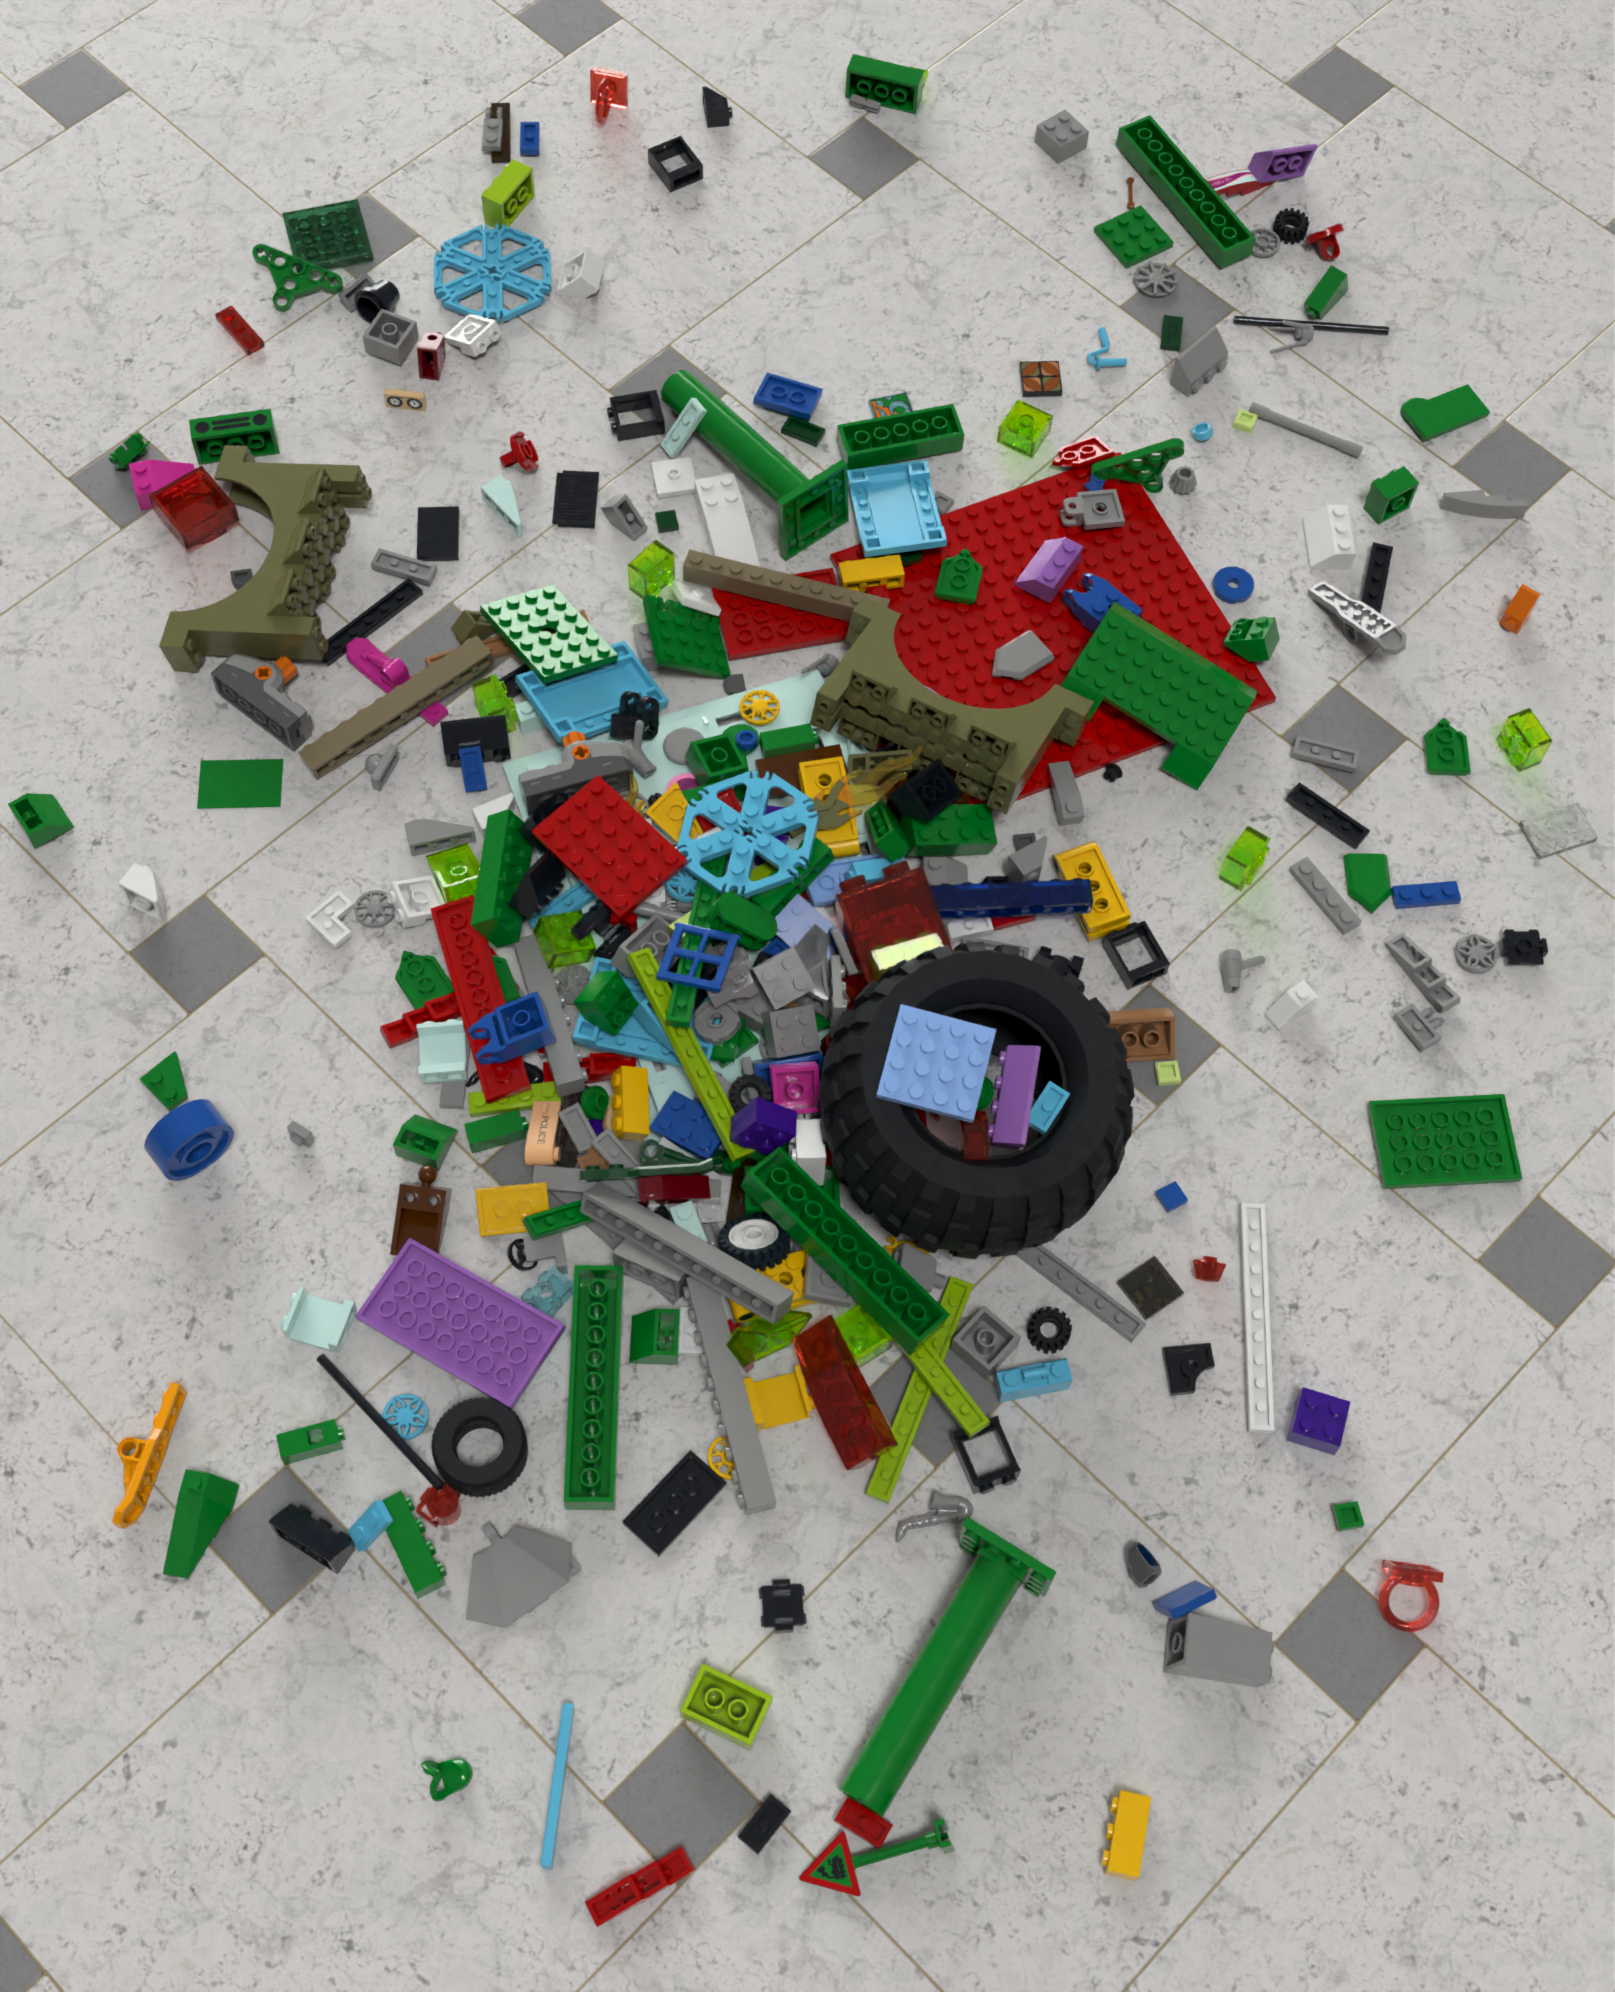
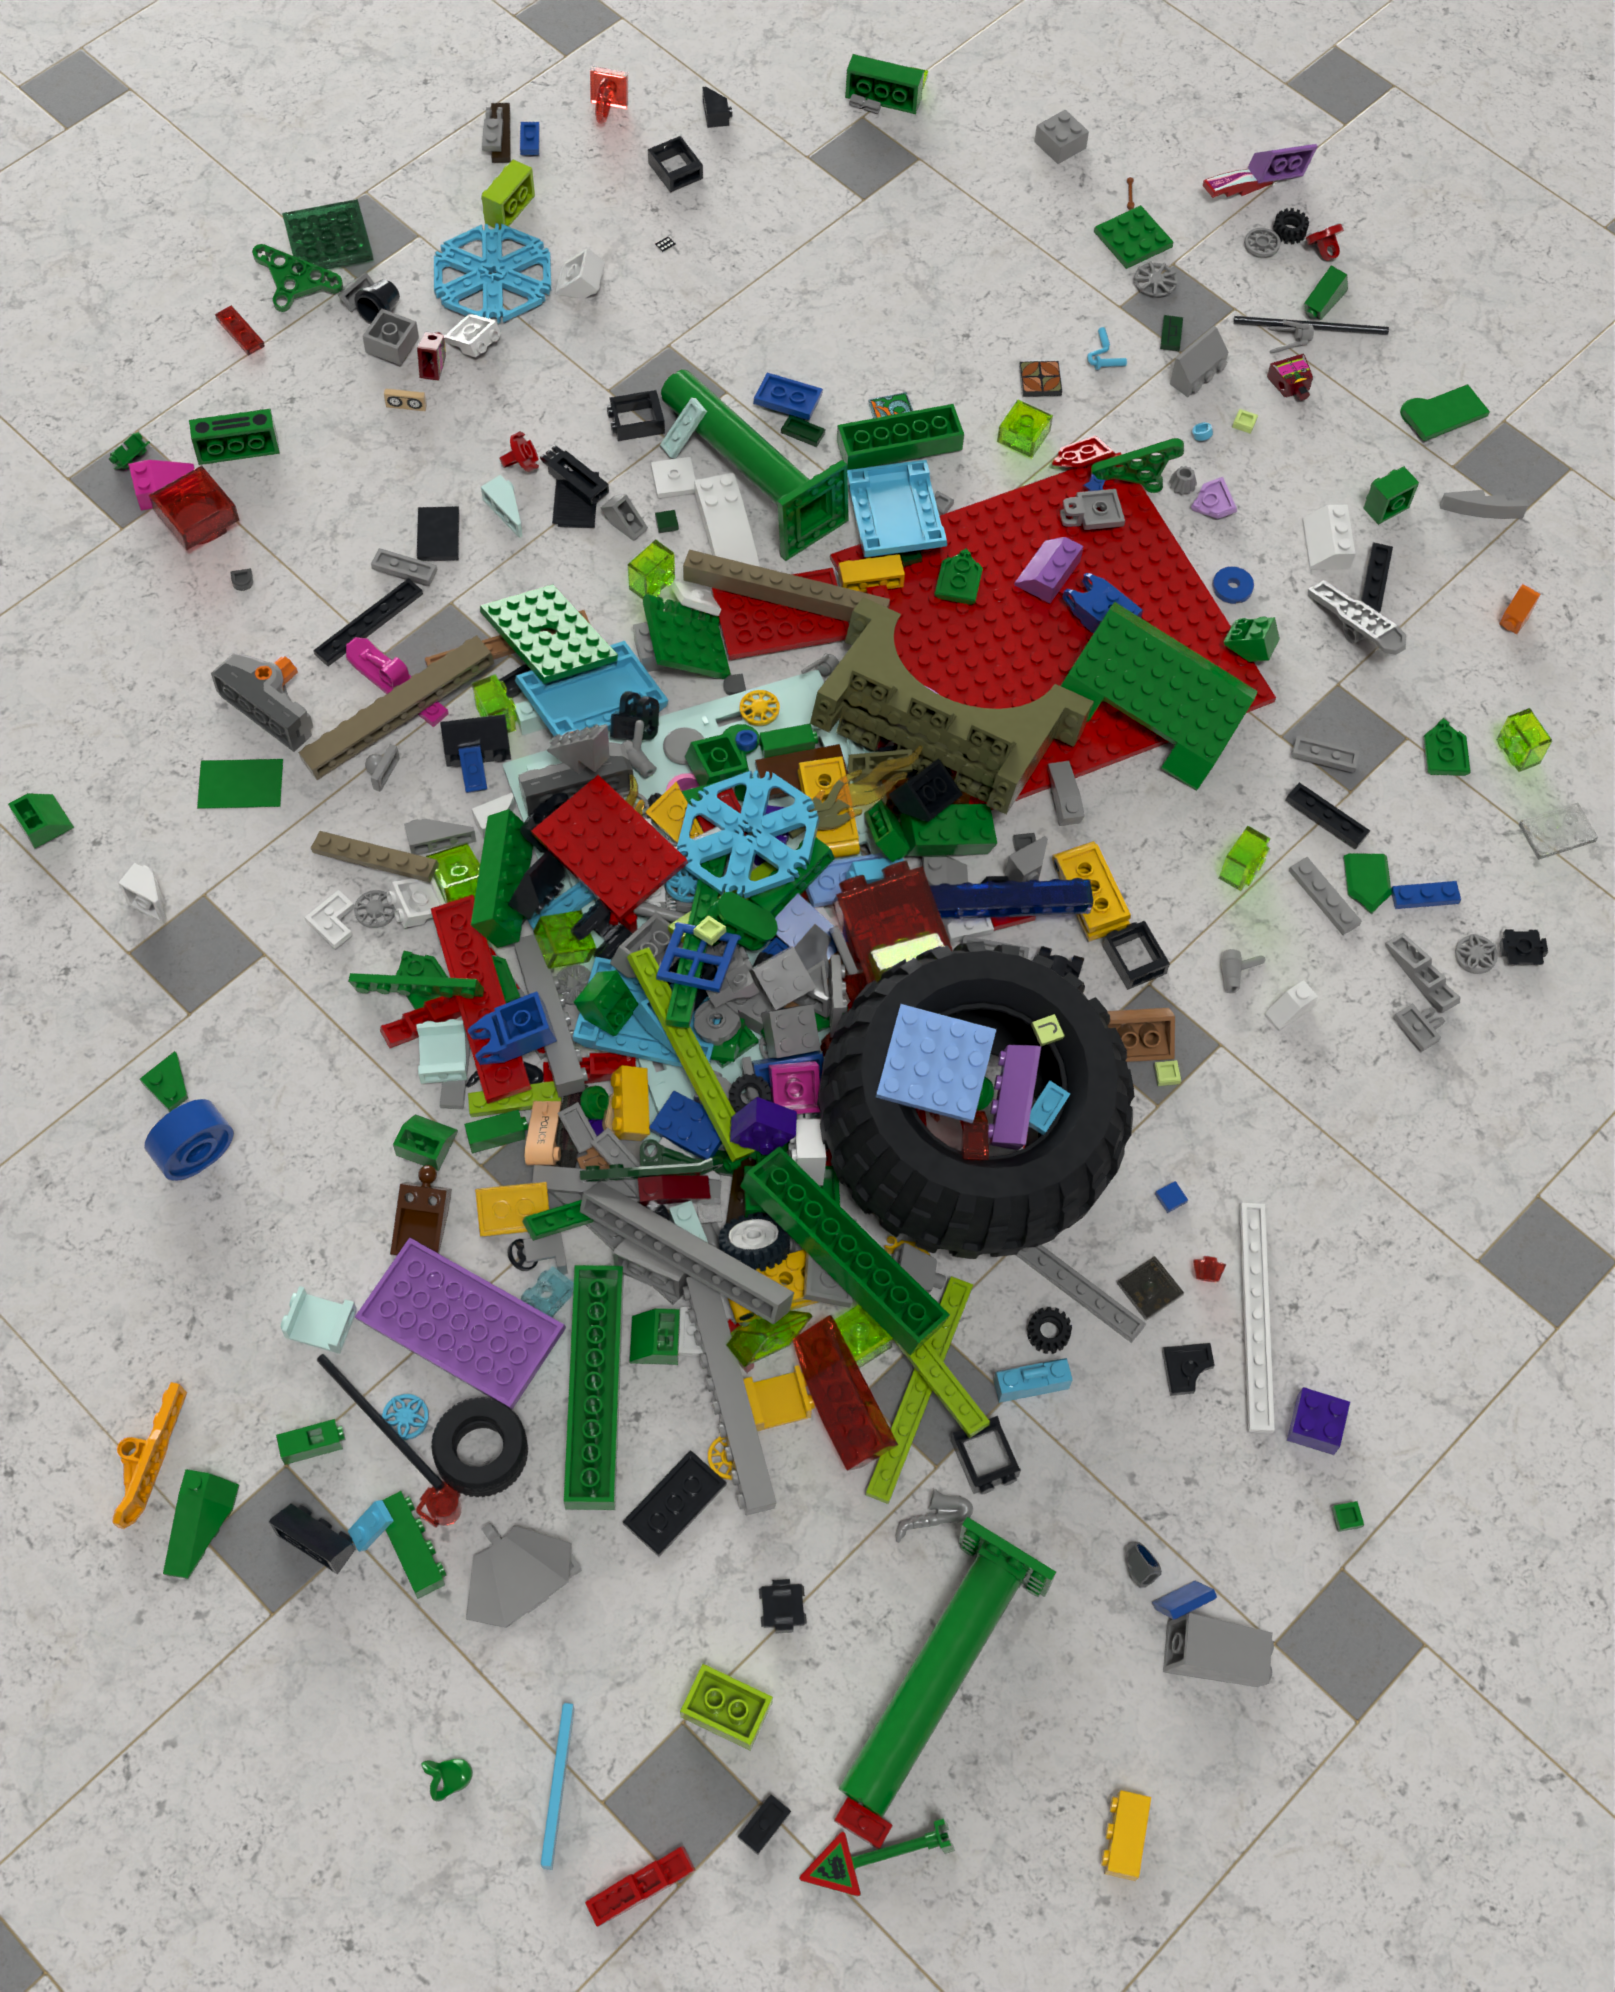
(276, 607): olive arch -> none
(300, 1135): light grey plate -> none
(374, 856): none -> dark tan plate
(416, 984): none -> green plate
(472, 624): olive slope -> none
(582, 483): none -> black hinge
(582, 748): none -> light grey slope
(665, 244): none -> black sticker
(709, 930): none -> yellowish green tile
(985, 1342): light grey brick -> none
(1021, 657): light grey tile -> none
(1047, 1030): none -> yellowish green tile
(1112, 772): black piece -> none
(1185, 192): green brick -> none
(1214, 499): none -> lavender plate
(1291, 376): none -> dark red torso
(1344, 445): light grey piece -> none
(1411, 1575): clear red tile -> none
(1444, 1141): green plate -> none

